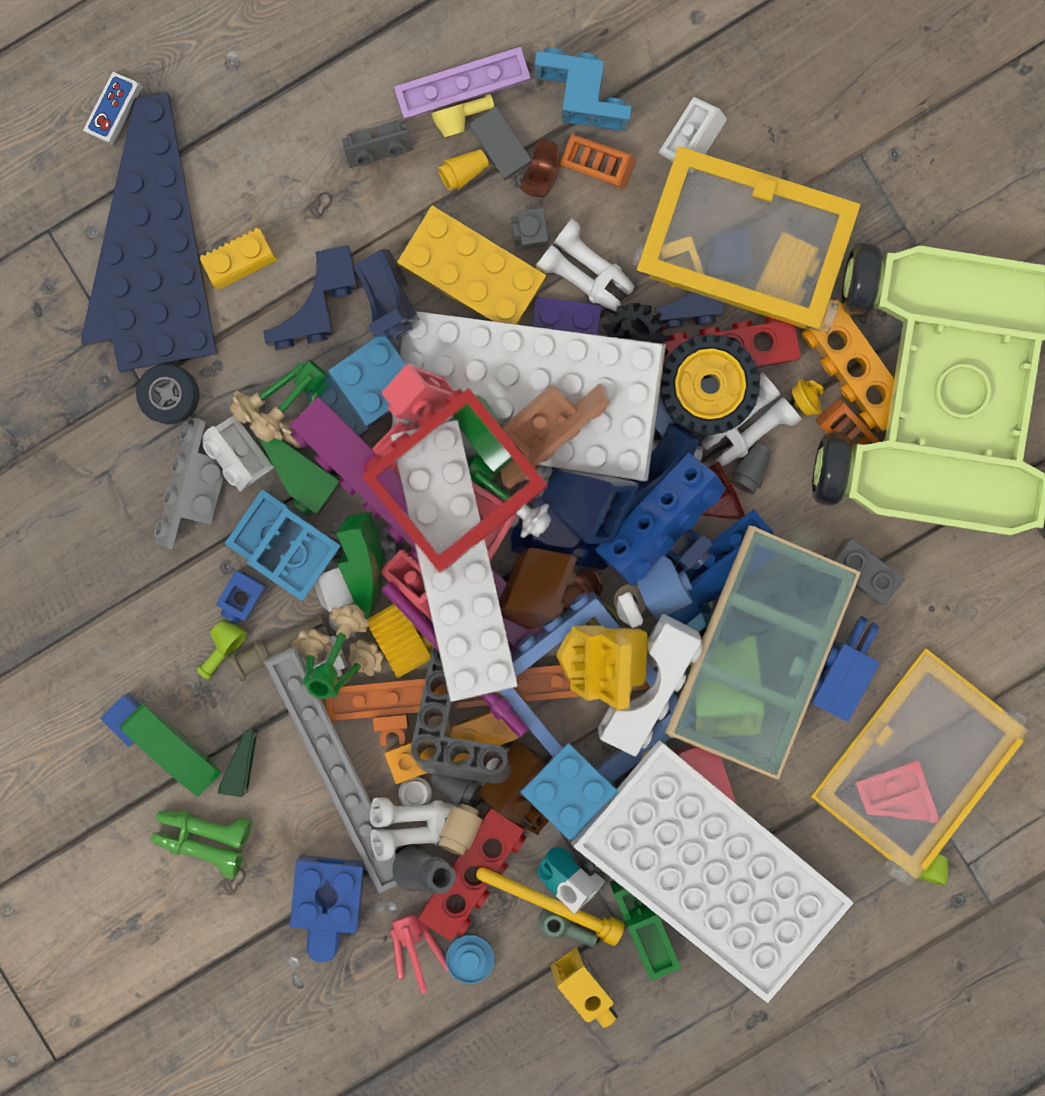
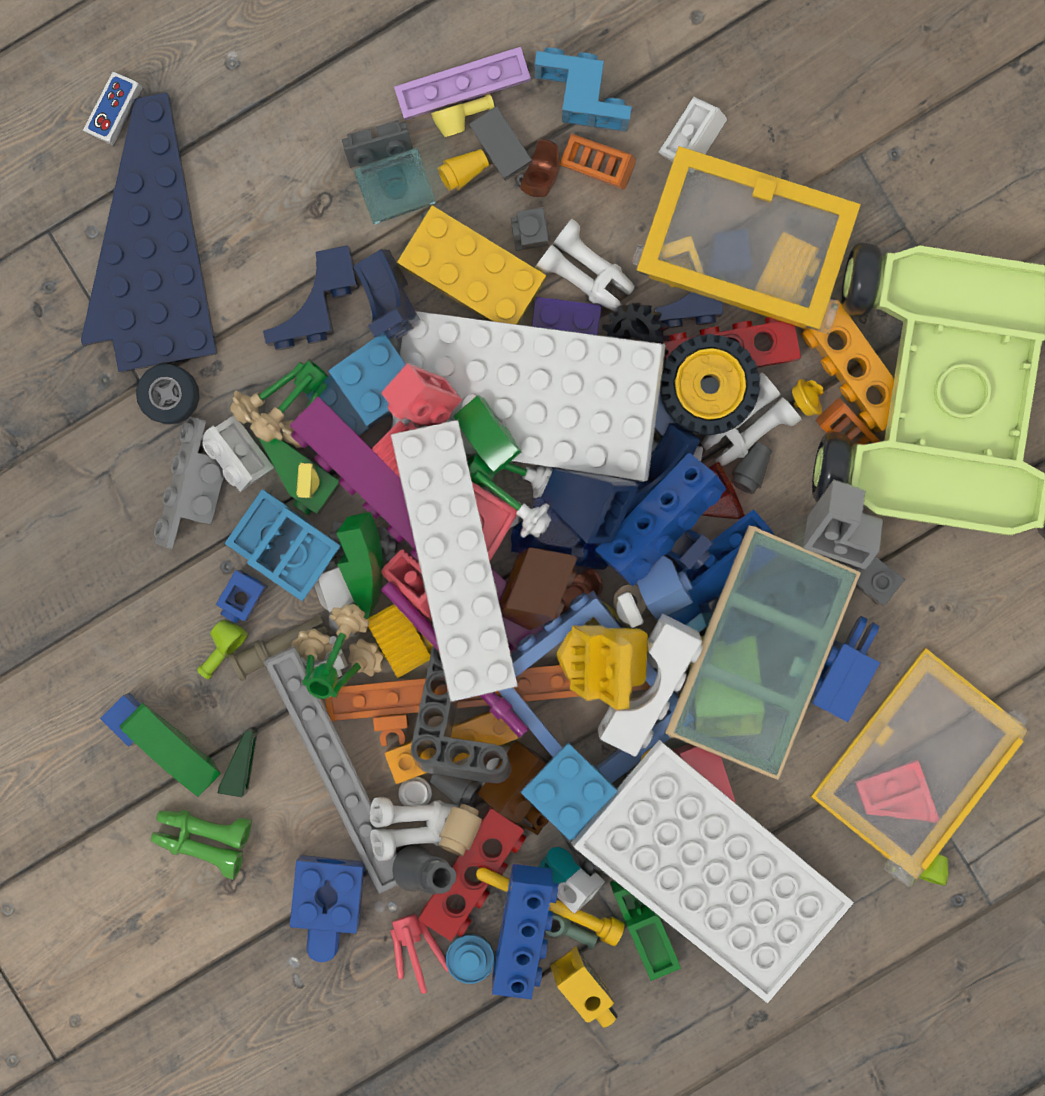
(238, 259): yellow brick -> none
(307, 480): none -> light yellow tile
(394, 186): none -> clear light blue slope
(407, 442): red window -> none
(522, 931): none -> blue brick
(547, 425): nougat bracket -> none
(841, 528): none -> light grey brick

